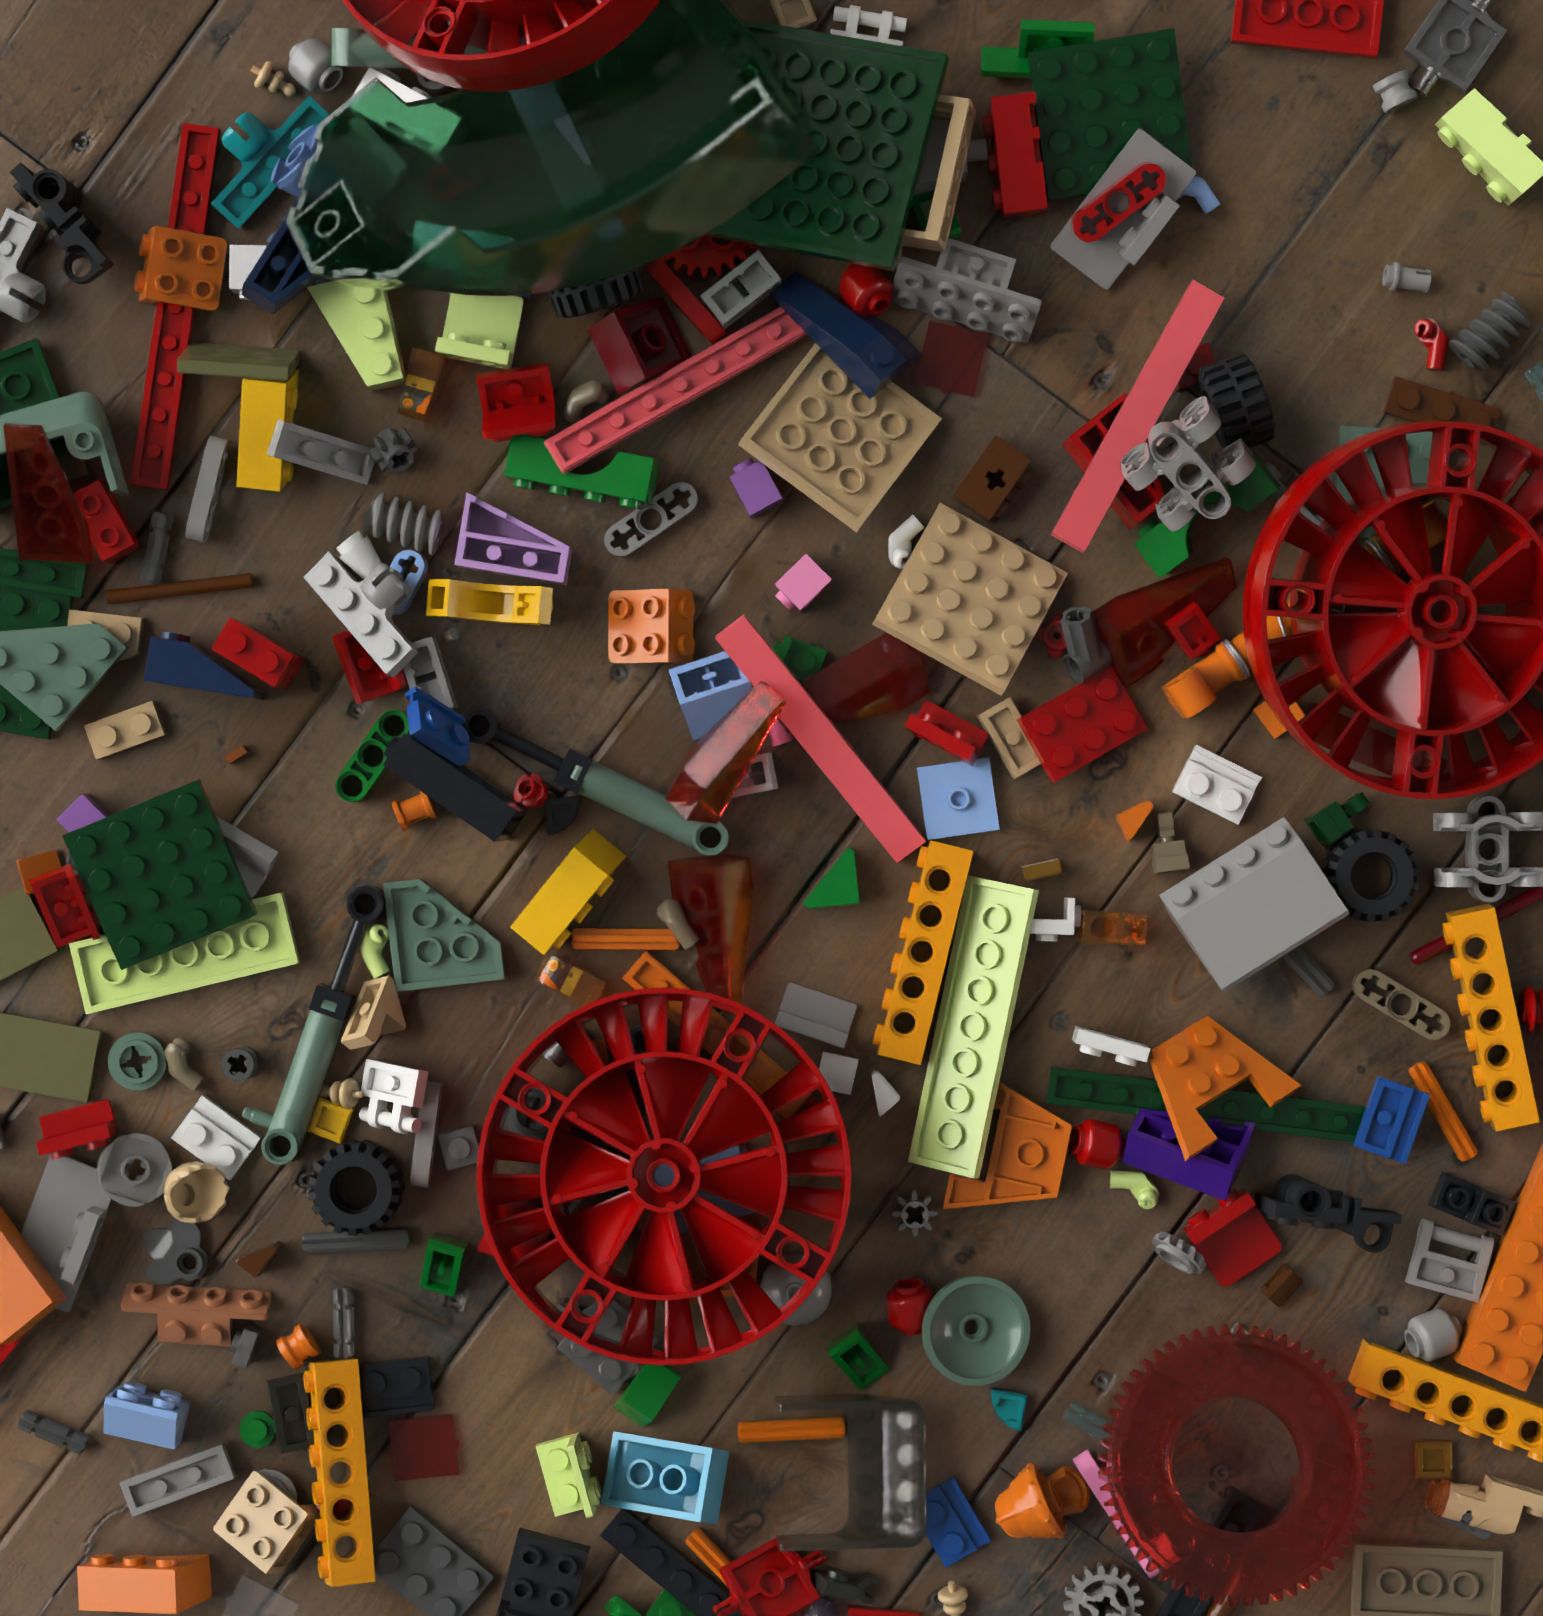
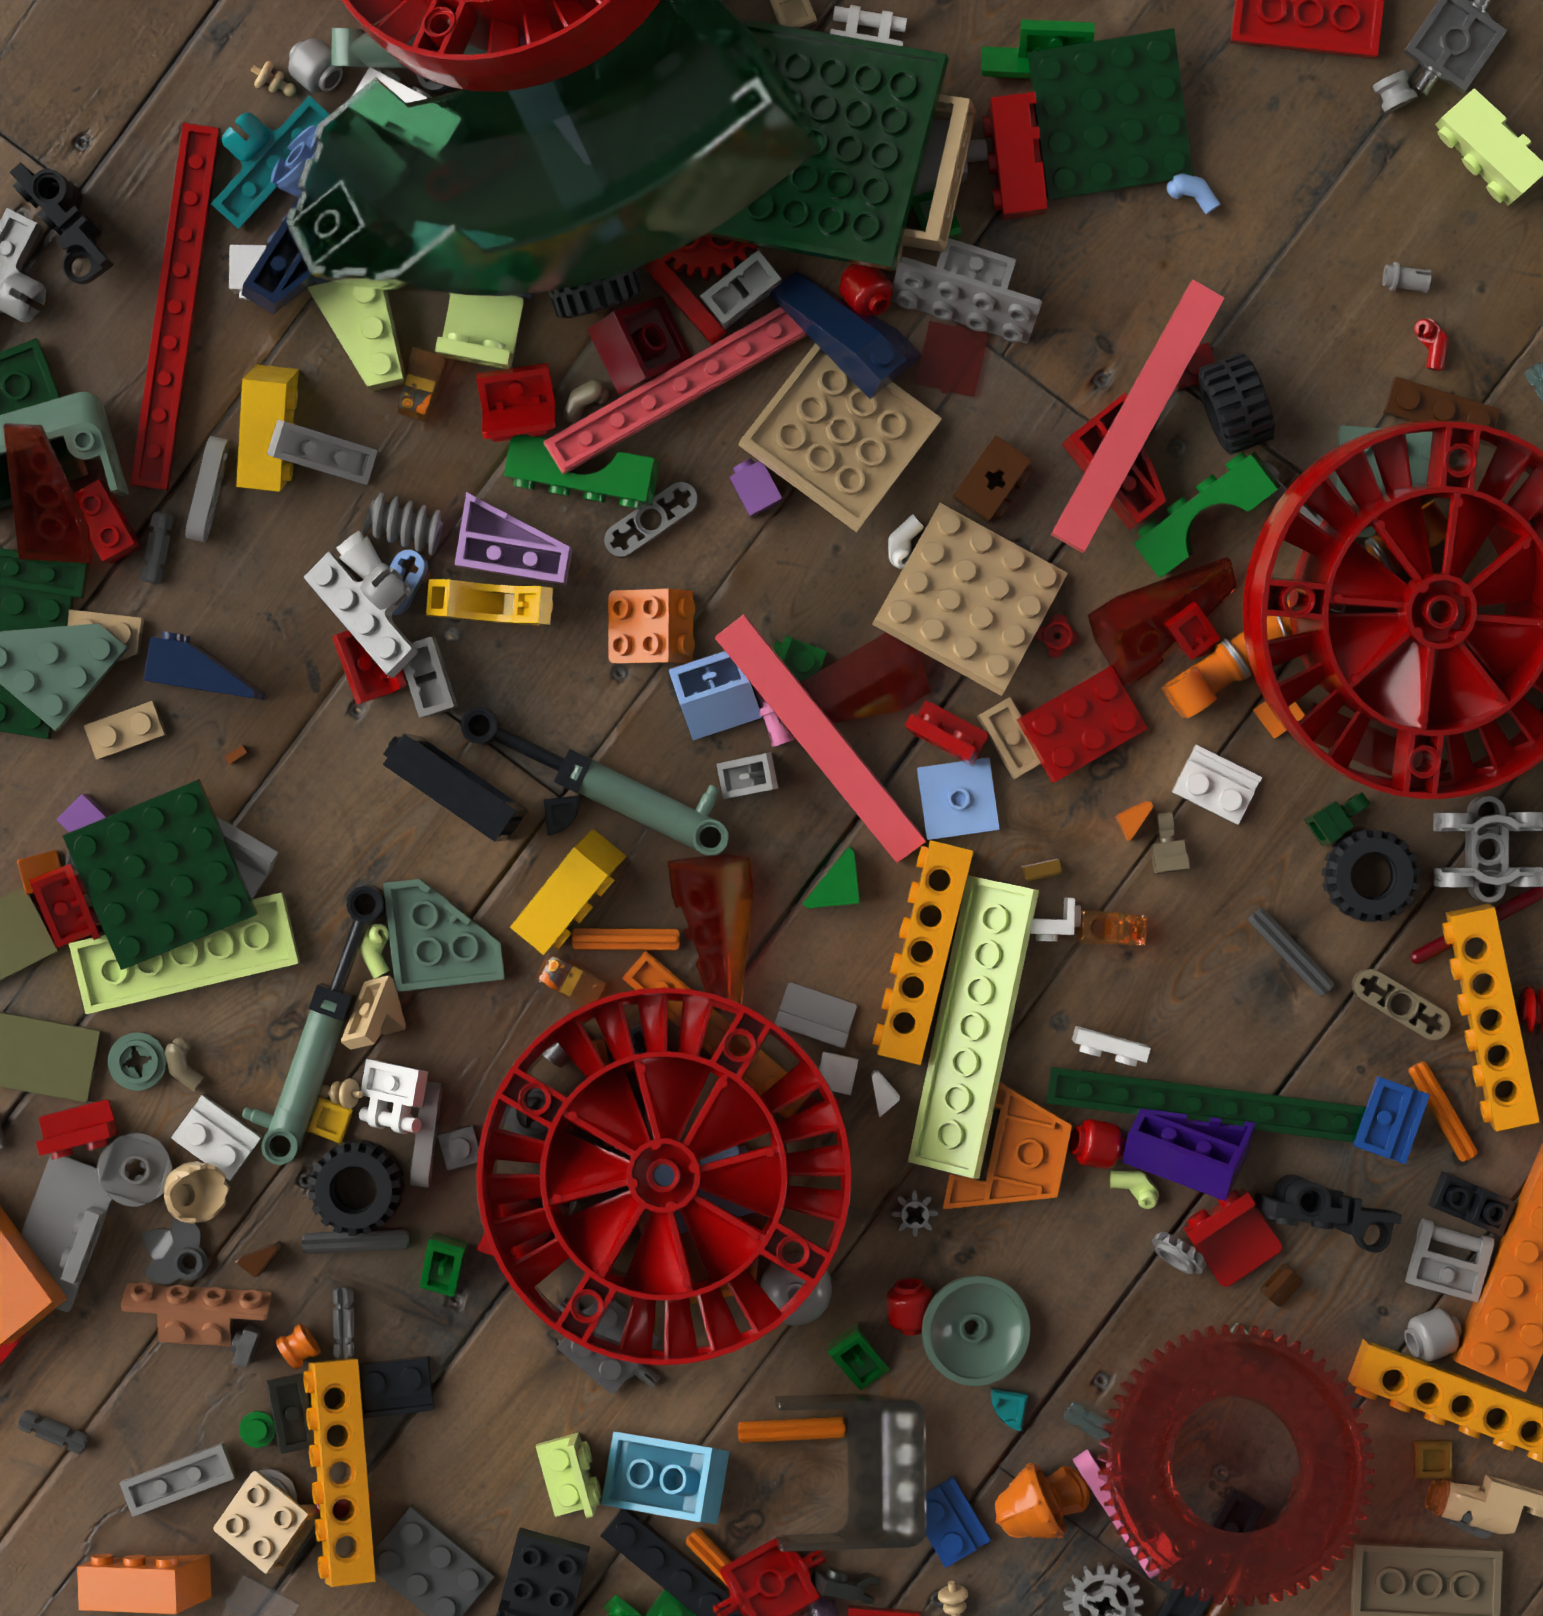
(146, 1415): light blue slope -> none
(179, 588): reddish brown bar -> none
(181, 268): orange bracket -> none
(228, 1064): dark grey bush -> none
(238, 361): olive tile -> none
(258, 653): red brick -> none
(358, 764): green beam -> none
(393, 450): dark grey gear -> none
(414, 810): orange bush -> none
(423, 1447): clear red piece -> none
(437, 726): blue plate -> none
(537, 794): red plate -> none
(647, 1393): green slope -> none
(674, 917): dark tan arm -> none
(723, 756): clear red wedge -> none
(801, 584): bright pink brick -> none
(1086, 652): dark grey piece -> none
(1129, 240): light grey bracket -> none
(1146, 192): red beam -> none
(1193, 427): light grey piece -> none
(1203, 1066): orange wing -> none
(1253, 904): light grey slope -> none
(1490, 332): dark grey piece -> none

